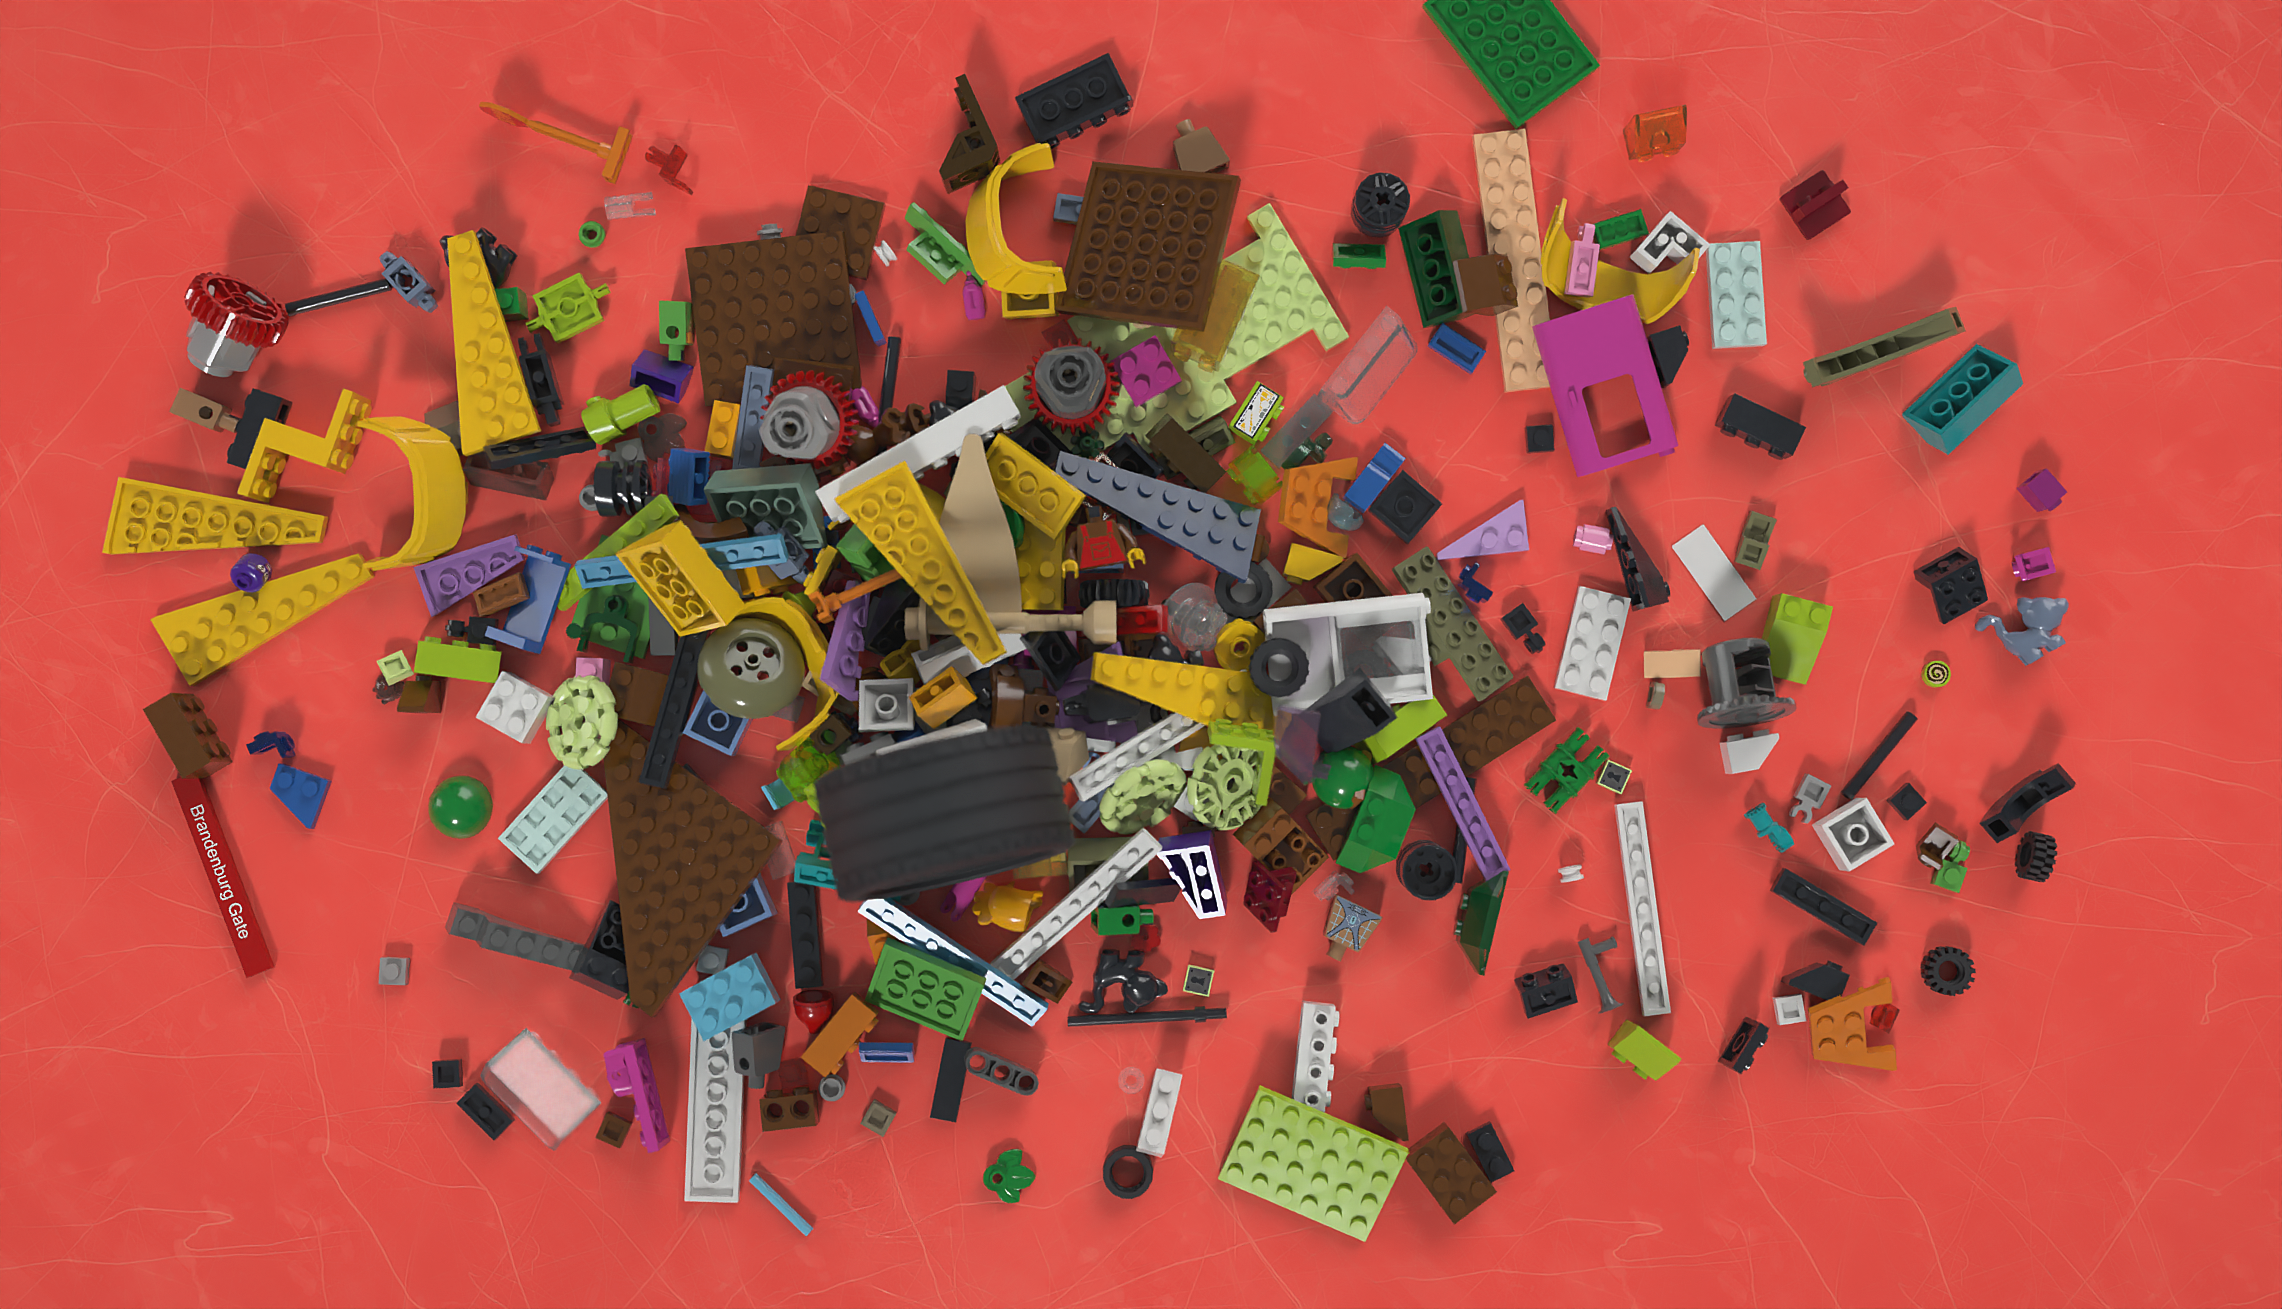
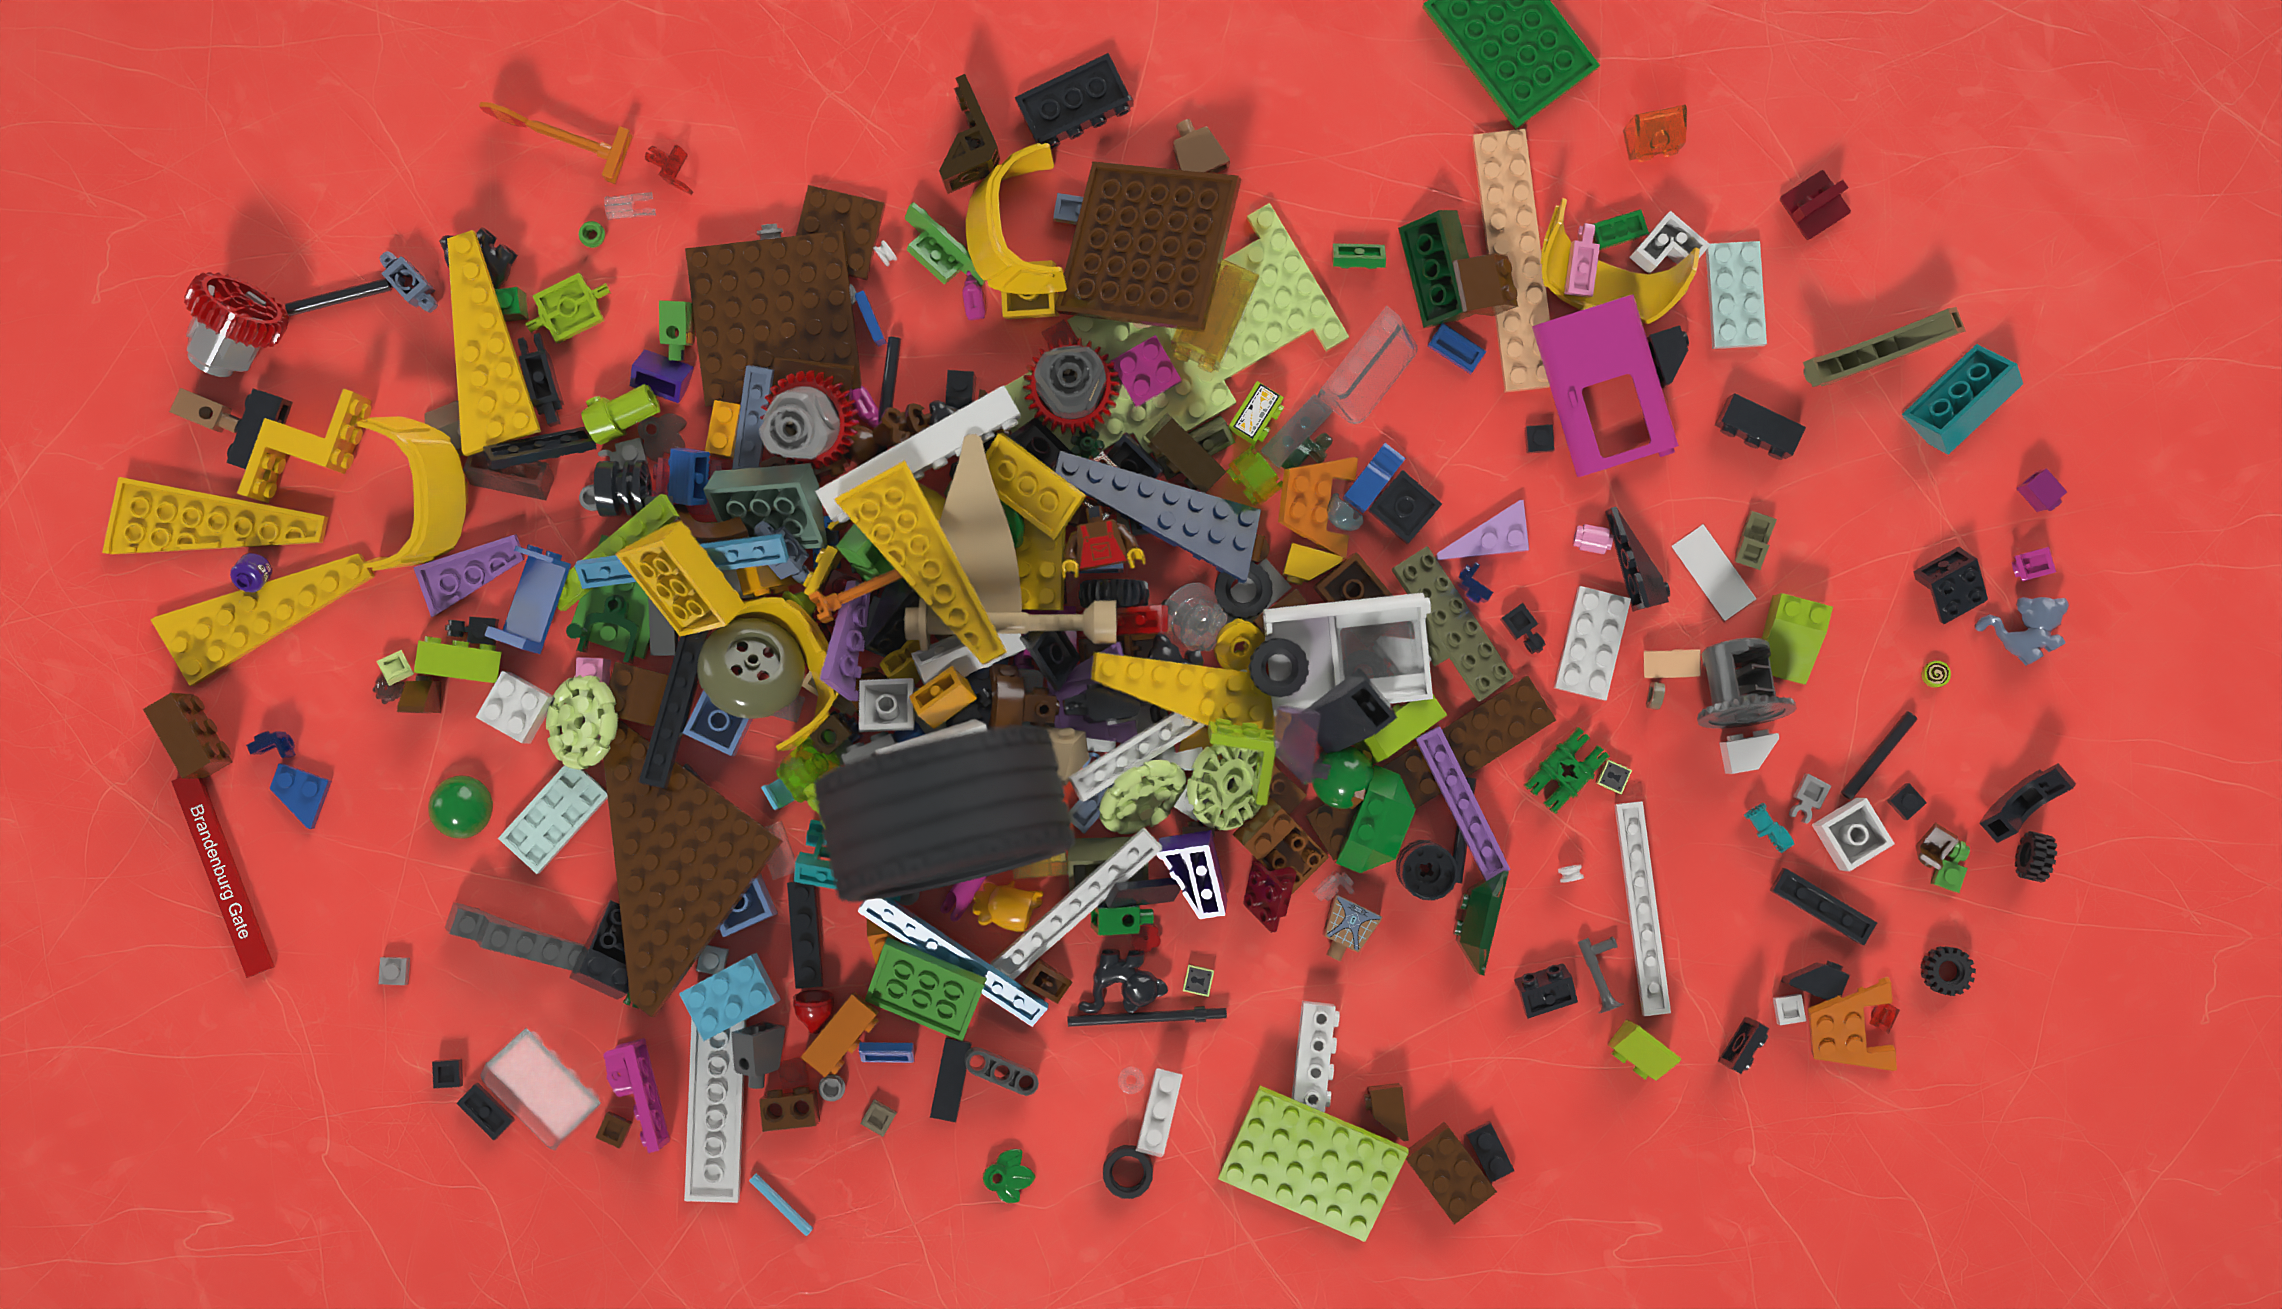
(501, 594): dark orange plate -> none
(1377, 219): black wheel -> none

